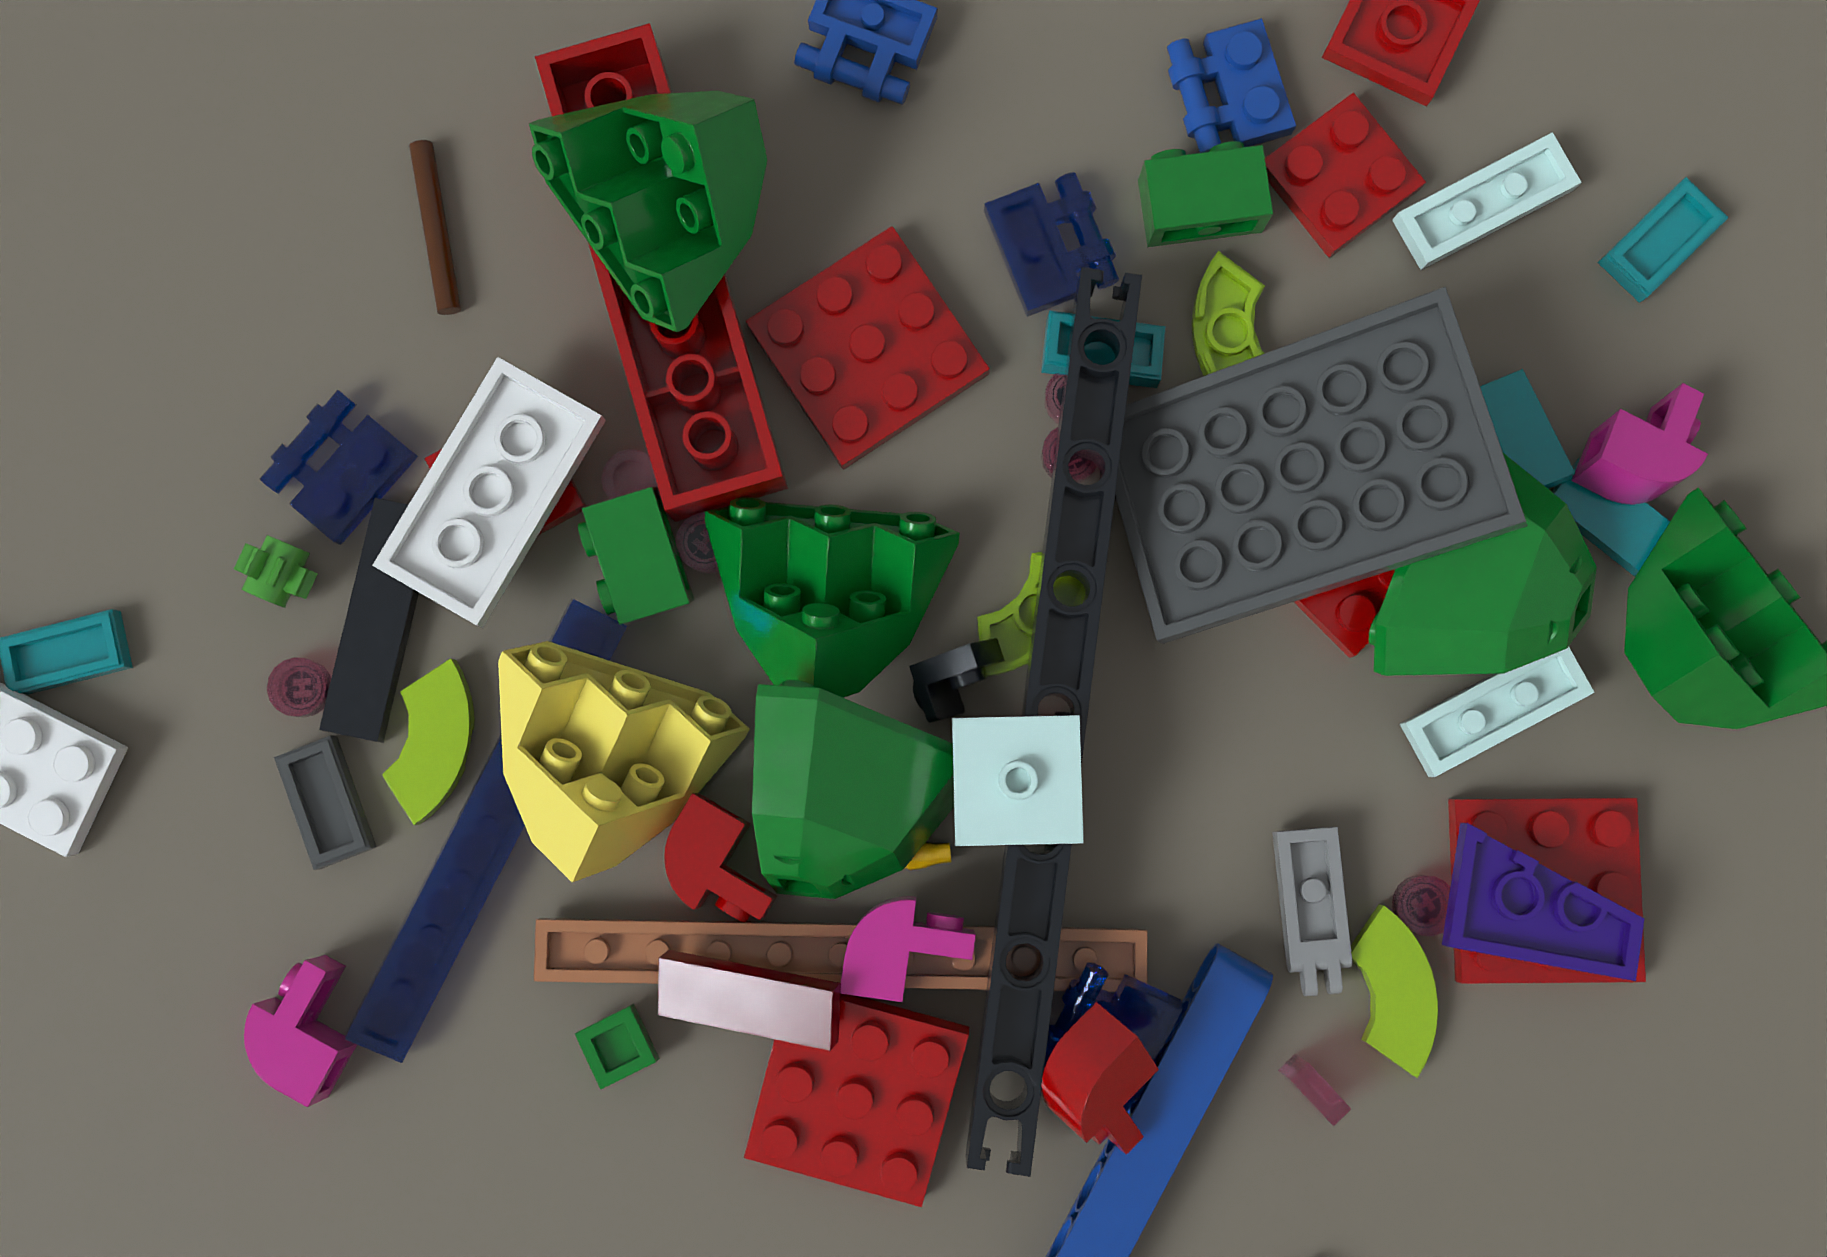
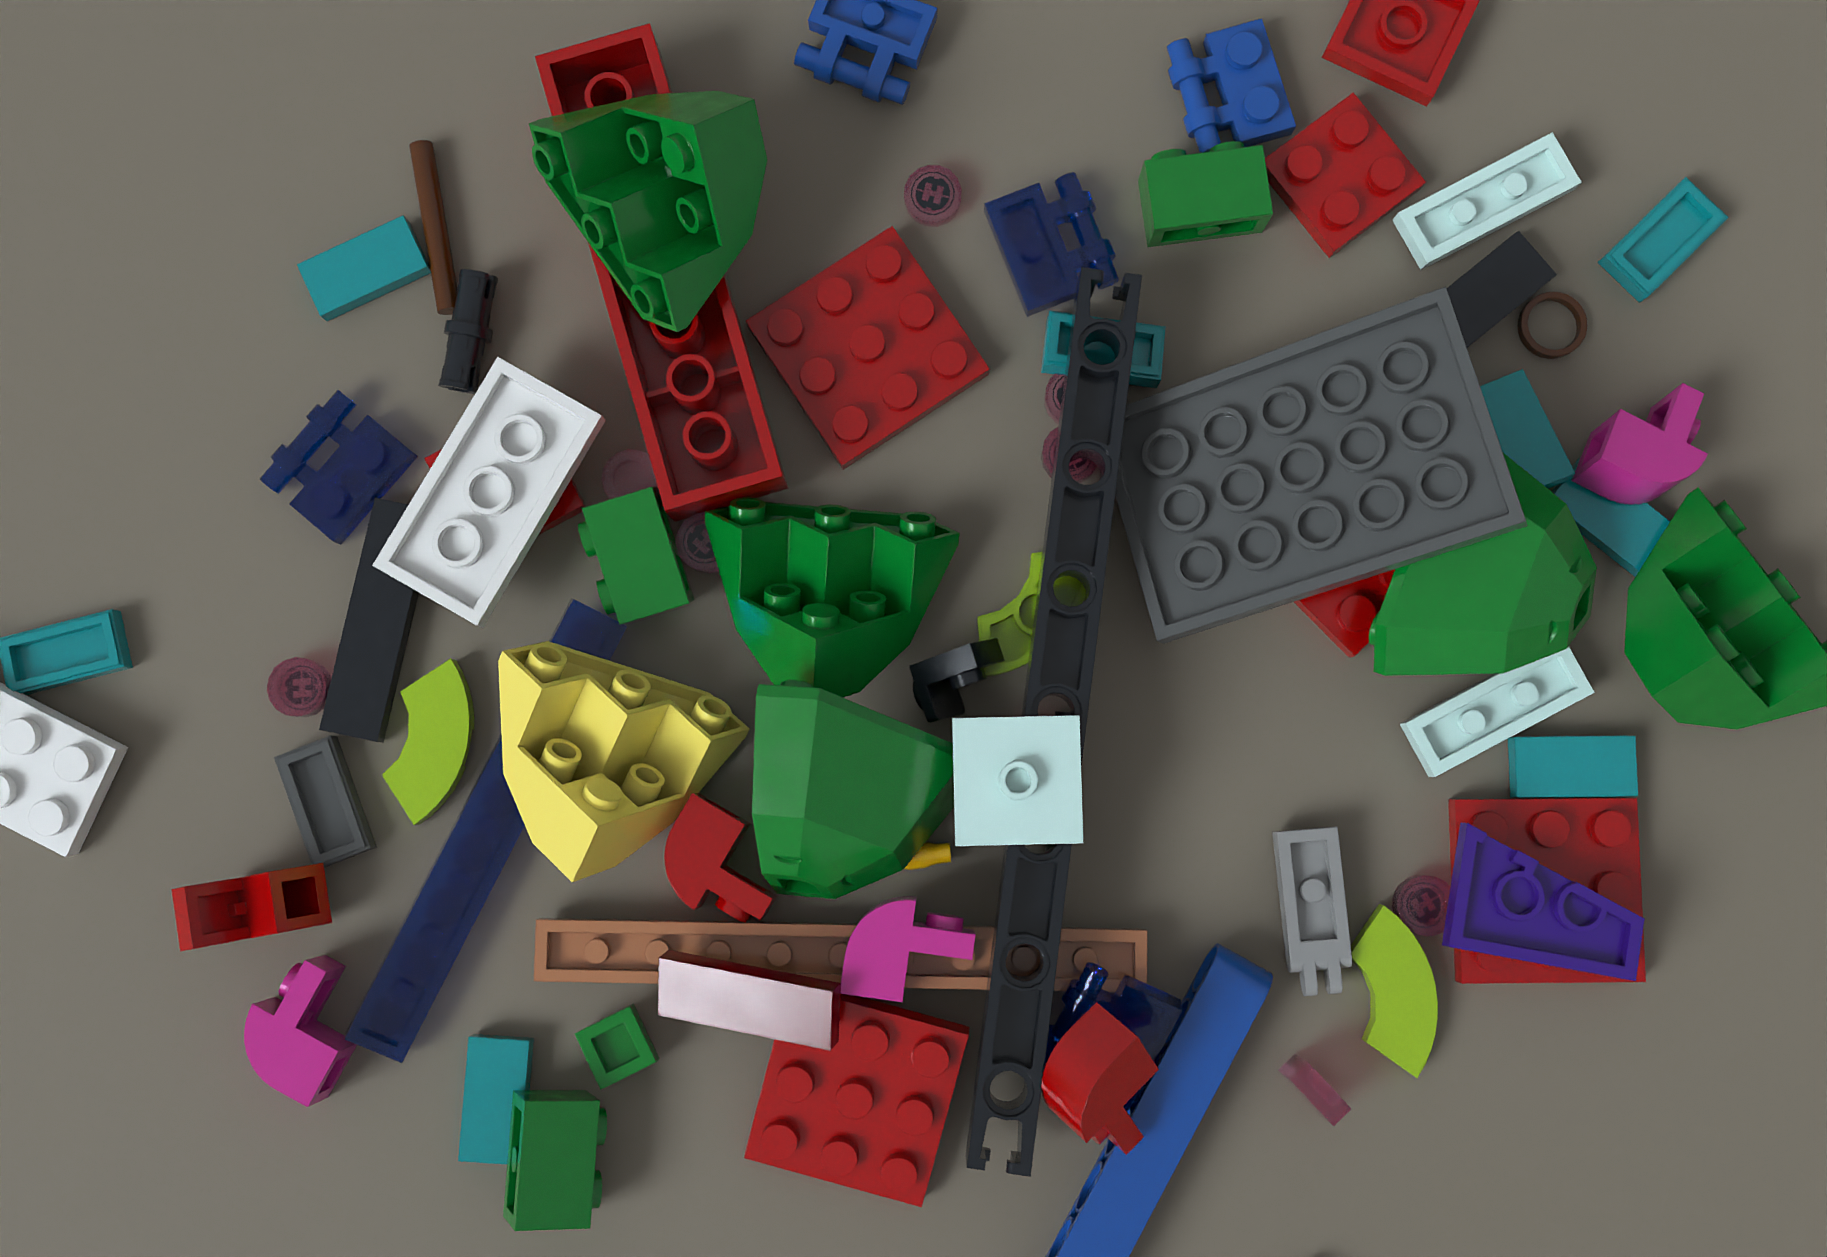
(251, 906): none -> red brick
(275, 571): bright green gear -> none
(364, 268): none -> teal tile
(468, 331): none -> black pin
(492, 1072): none -> teal tile
(553, 1159): none -> green brick
(932, 195): none -> clear pink tile
(1225, 316): lime tile -> none
(1497, 286): none -> black tile
(1572, 305): none -> reddish brown piece
(1573, 766): none -> teal tile

